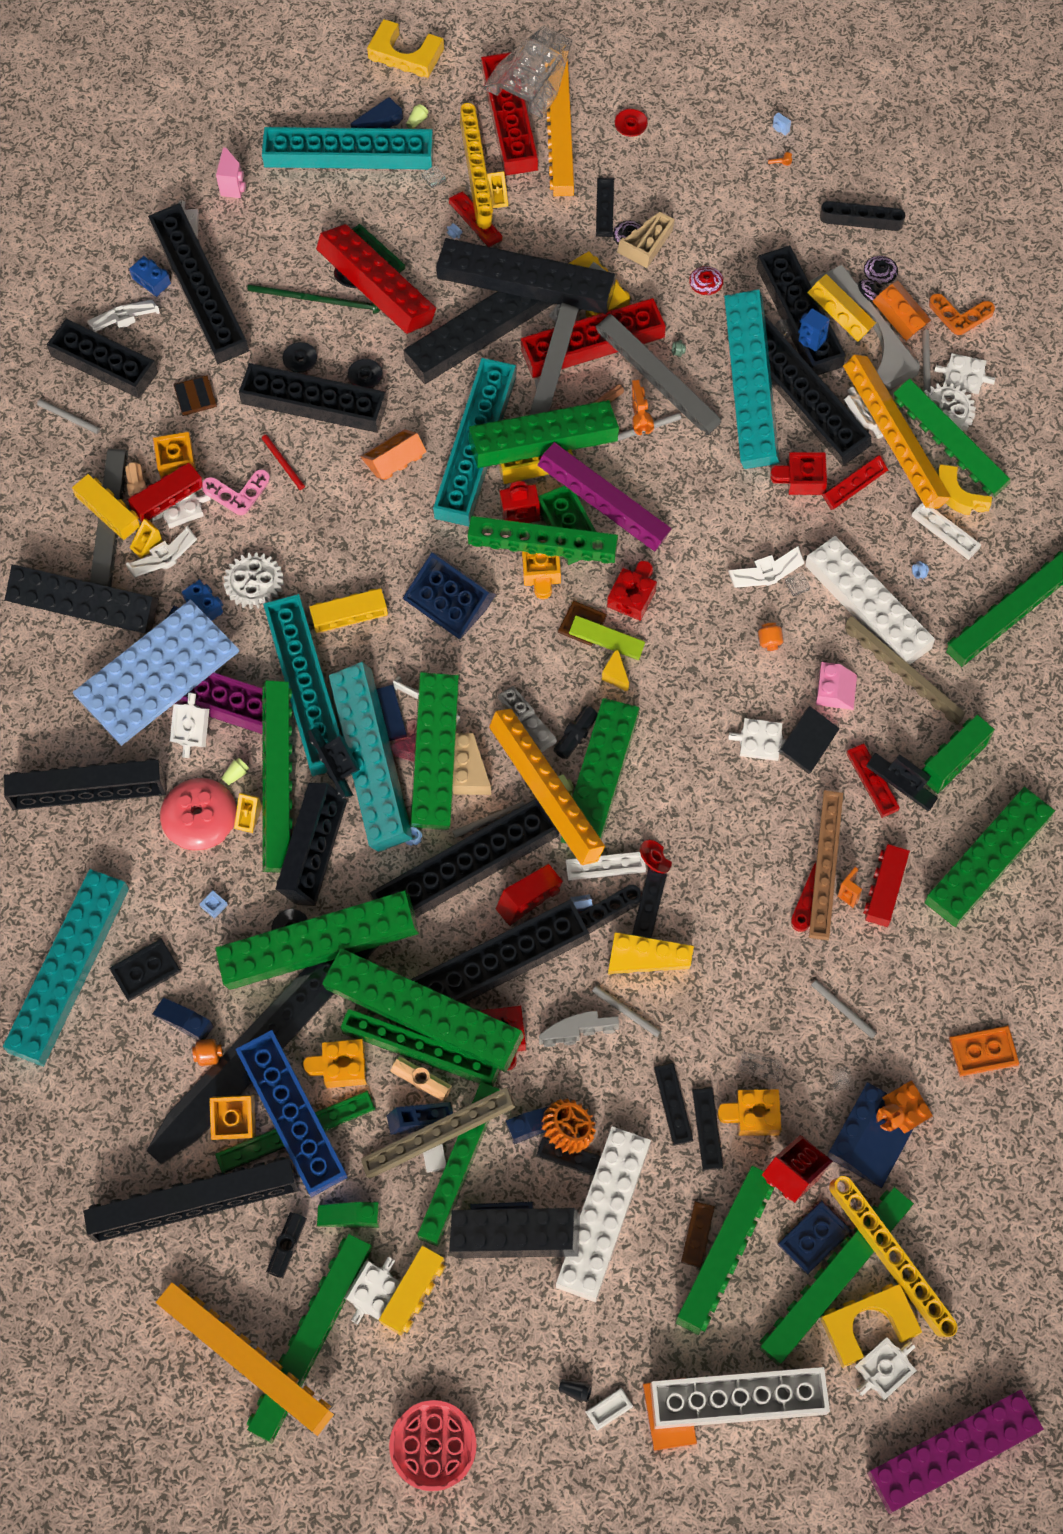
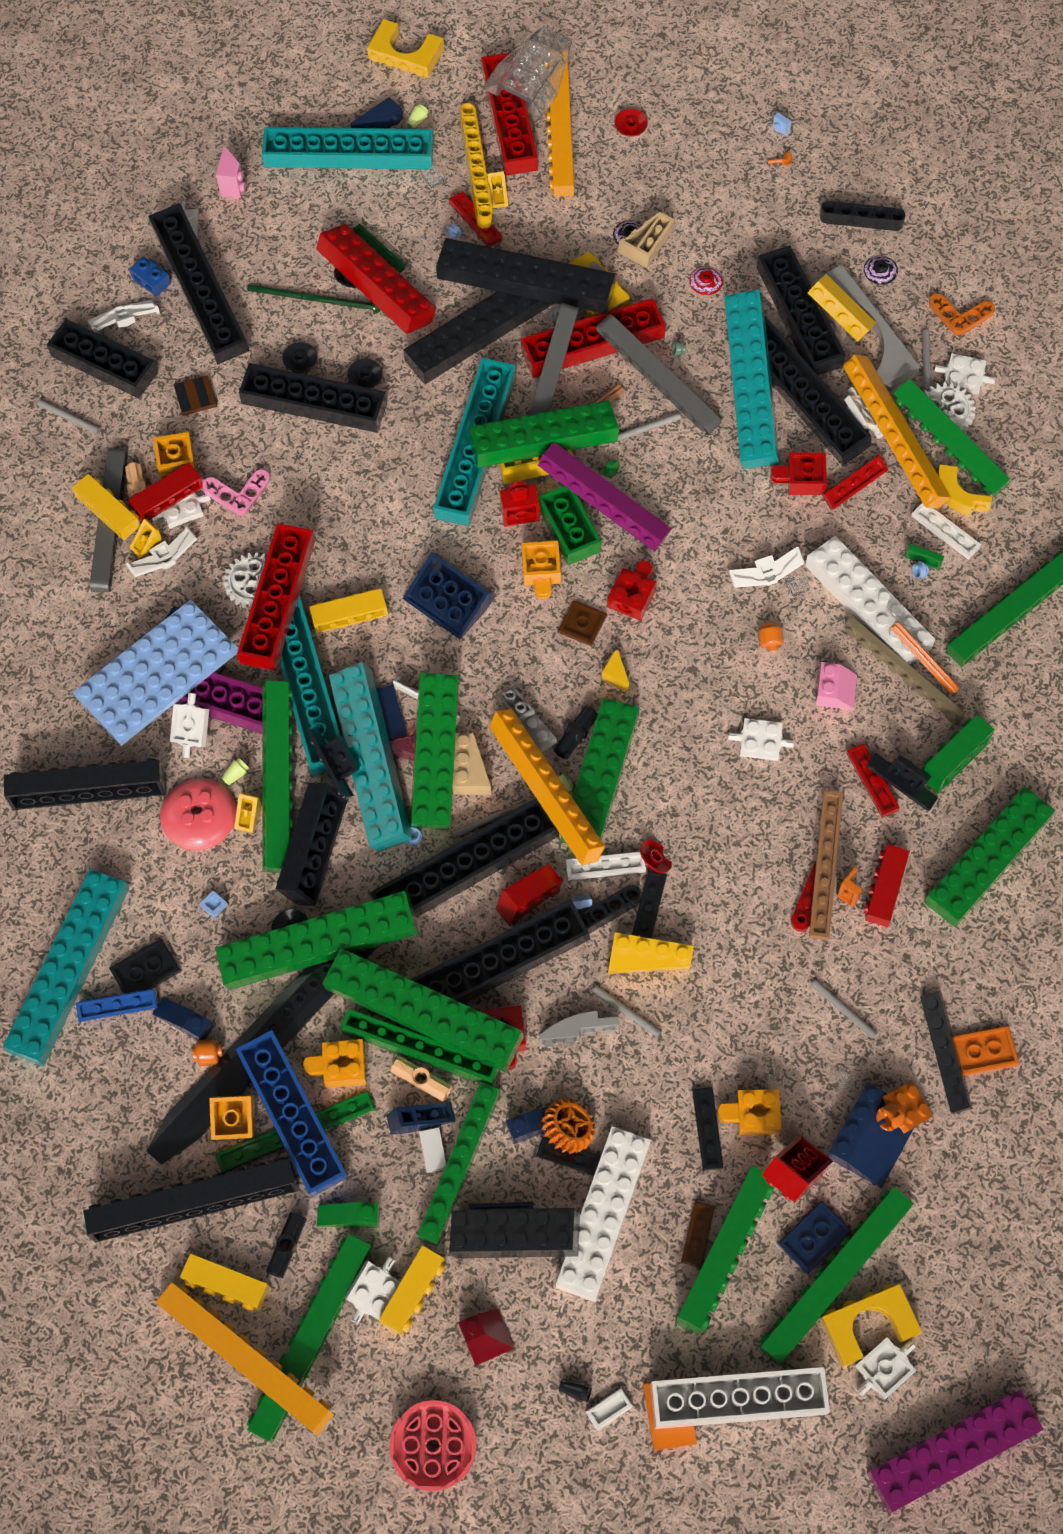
(81, 599): black brick -> none
(117, 1005): none -> blue tile
(203, 599): blue brick -> none
(224, 1282): none -> yellow brick
(276, 597): none -> red brick
(283, 462): red bar -> none
(394, 454): orange slope -> none
(438, 1133): dark tan plate -> none
(486, 1336): none -> dark red slope
(535, 533): green brick -> none
(604, 207): black tile -> none
(607, 637): lime tile -> none
(611, 468): none -> green tile
(641, 420): orange plate -> none
(673, 1104): black tile -> none
(809, 740): black tile -> none
(813, 329): blue brick -> none
(869, 289): black dish -> none
(901, 310): orange slope -> none
(902, 1260): yellow beam -> none
(924, 657): none -> orange axle
(926, 556): none -> green tile
(946, 1053): none -> black plate

